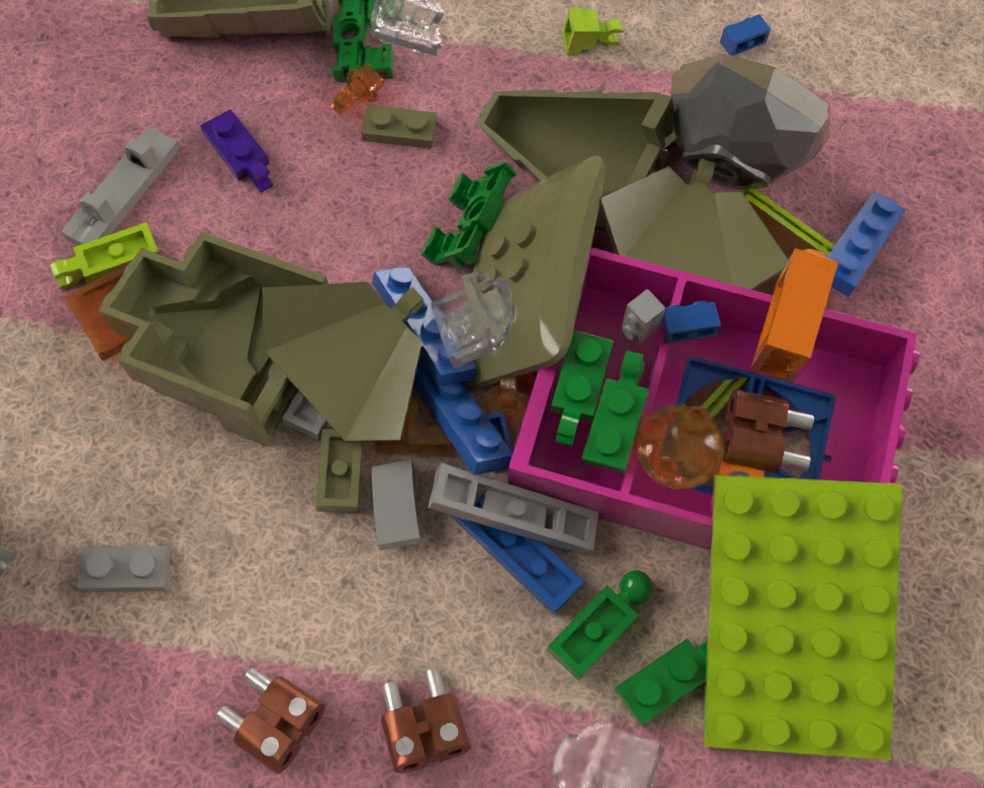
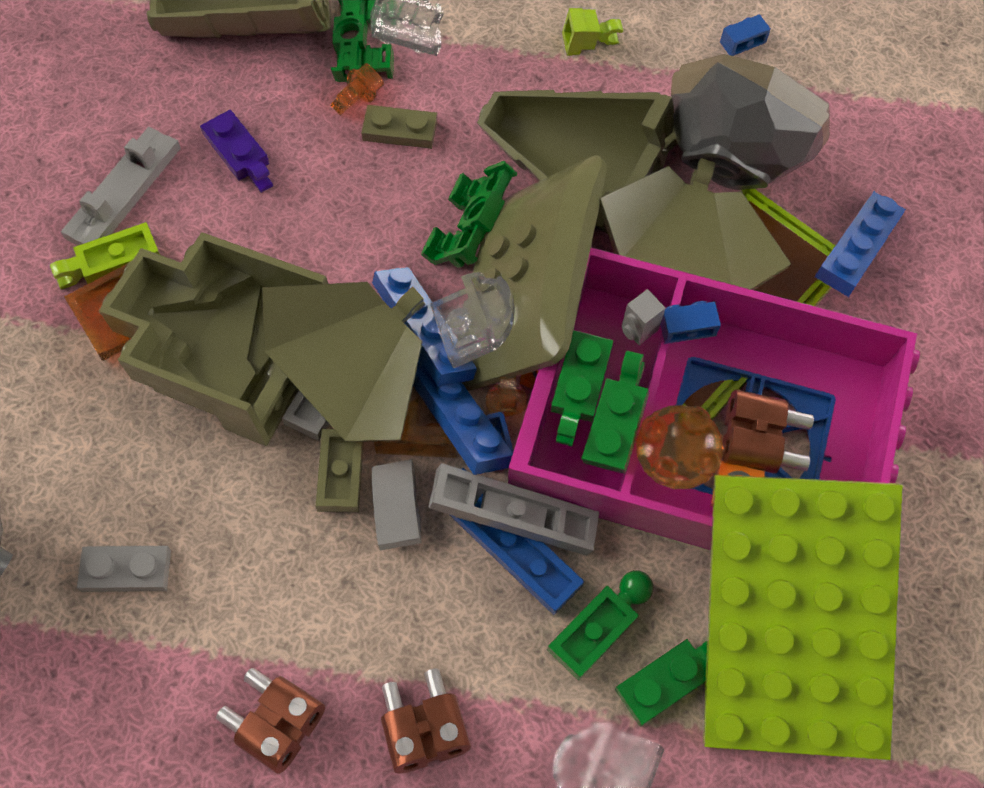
(794, 315): orange window -> none

